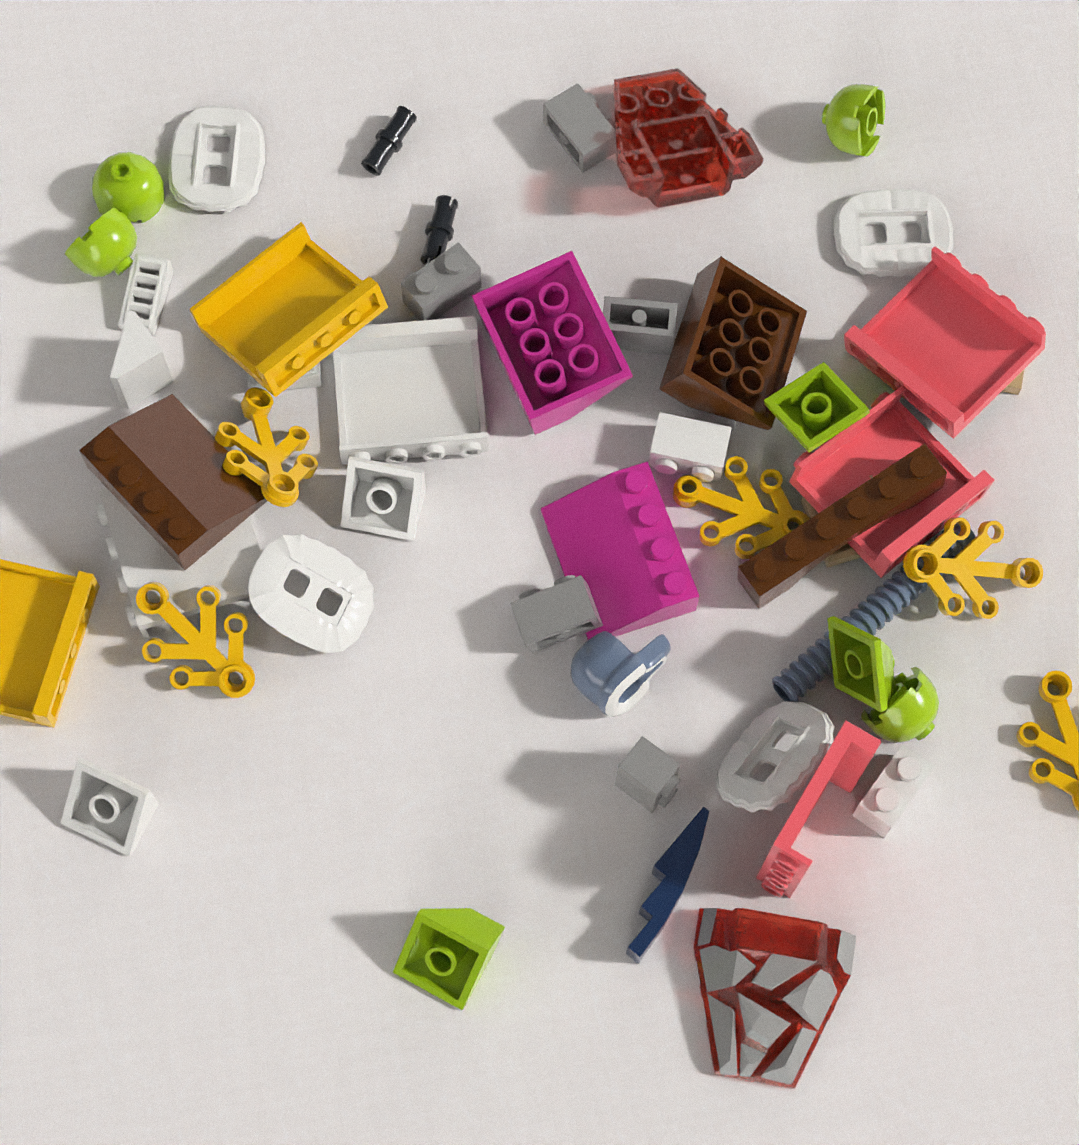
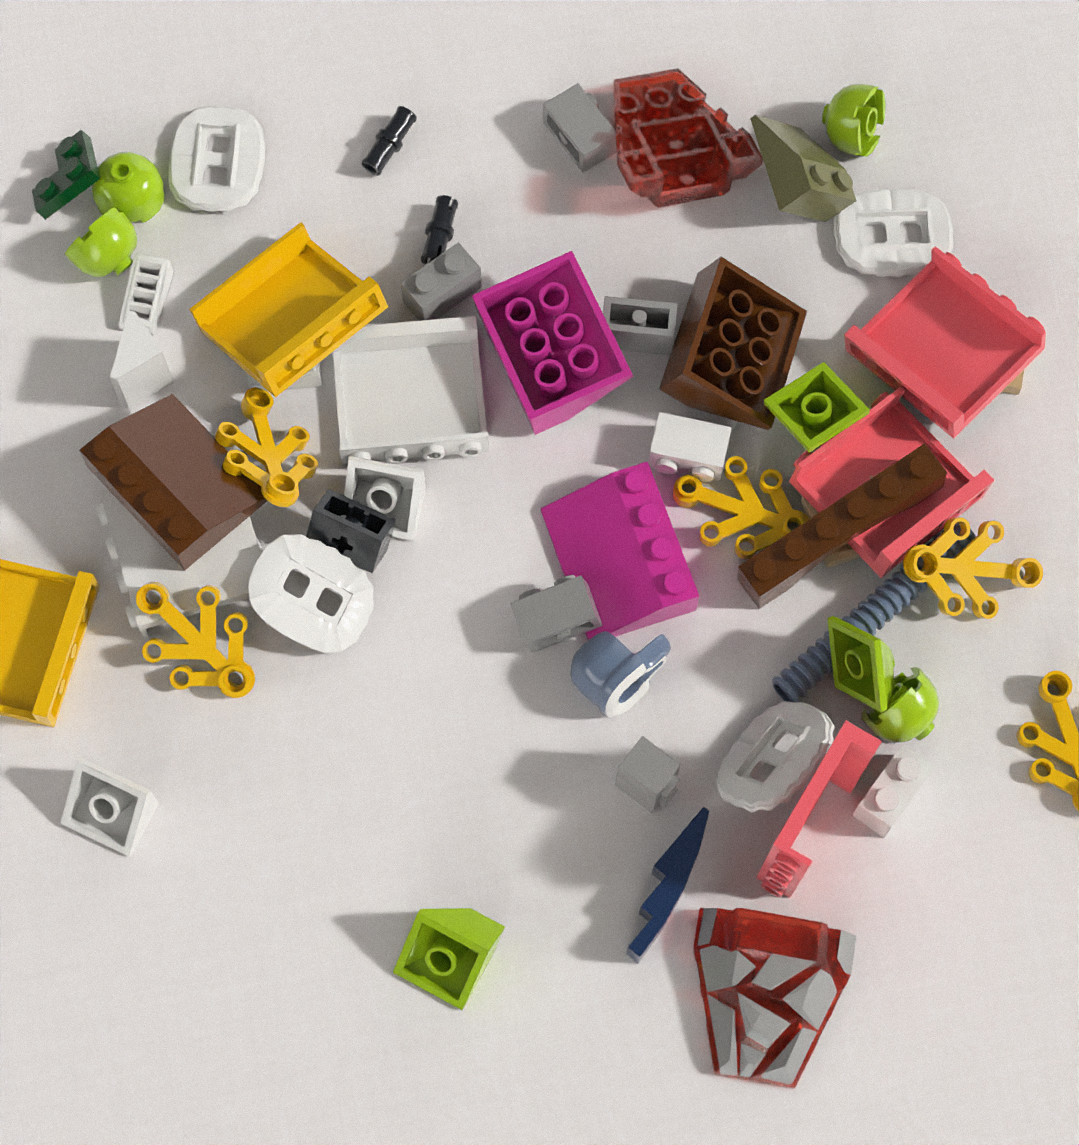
(75, 174): none -> dark green plate
(351, 529): none -> black brick
(802, 172): none -> olive slope

